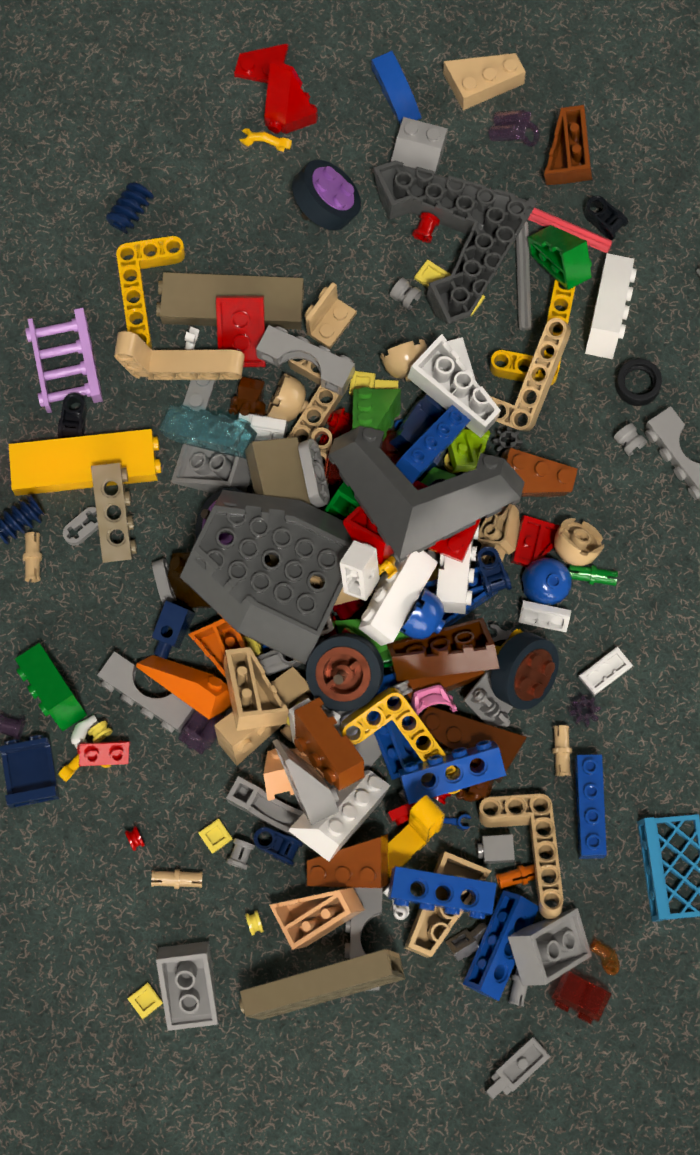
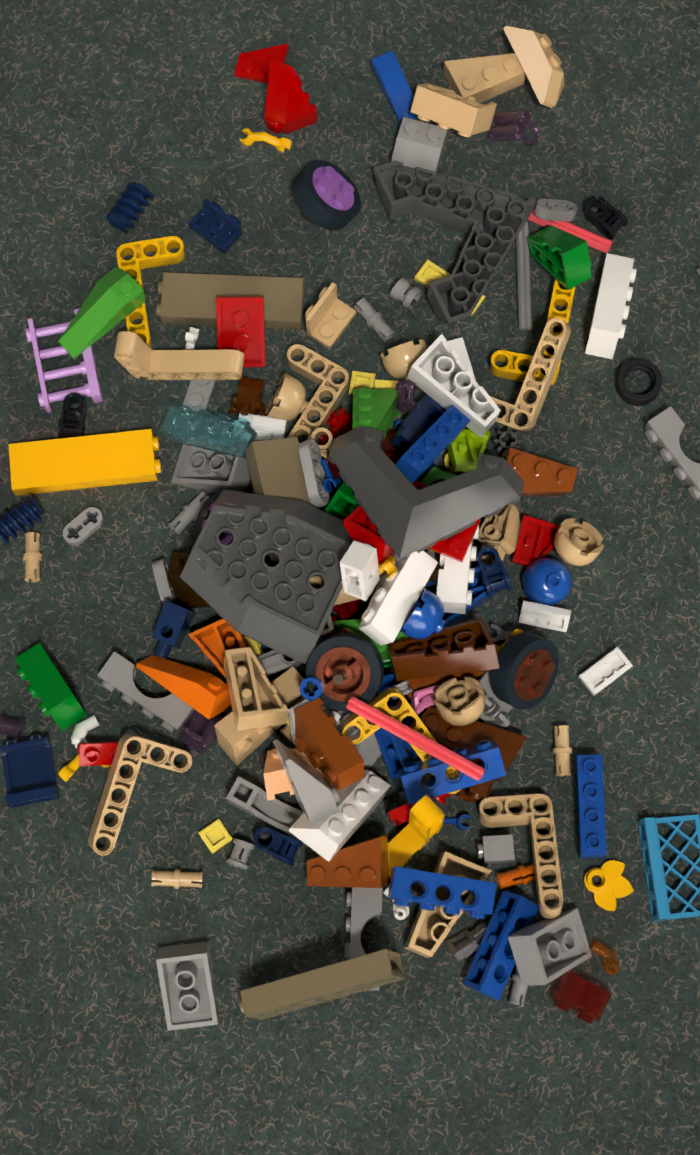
(100, 731): light yellow bush -> none
(101, 476): dark tan brick -> none
(107, 305): none -> bright green wedge
(127, 782): none -> tan beam
(134, 838): red bush -> none
(145, 1000): light yellow tile -> none
(188, 514): none -> light grey pin
(216, 226): none -> dark blue bracket
(254, 922): light yellow bush -> none
(279, 347): light grey arch -> none
(315, 916): light nougat wedge -> none
(317, 692): none -> blue bush
(329, 478): none -> blue hand
(374, 319): none -> light grey pin
(410, 400): none -> clear purple bush
(415, 738): none -> coral axle
(426, 227): red bush -> none
(452, 110): none -> tan wedge
(460, 701): none -> tan cylinder
(518, 1068): light grey hinge -> none
(538, 63): none -> tan wedge
(555, 210): none -> light grey beam
(570, 149): dark orange wedge -> none
(586, 719): clear purple gear -> none
(593, 575): green pin -> none
(611, 886): none -> yellow plate
(629, 438): light grey wheel -> none

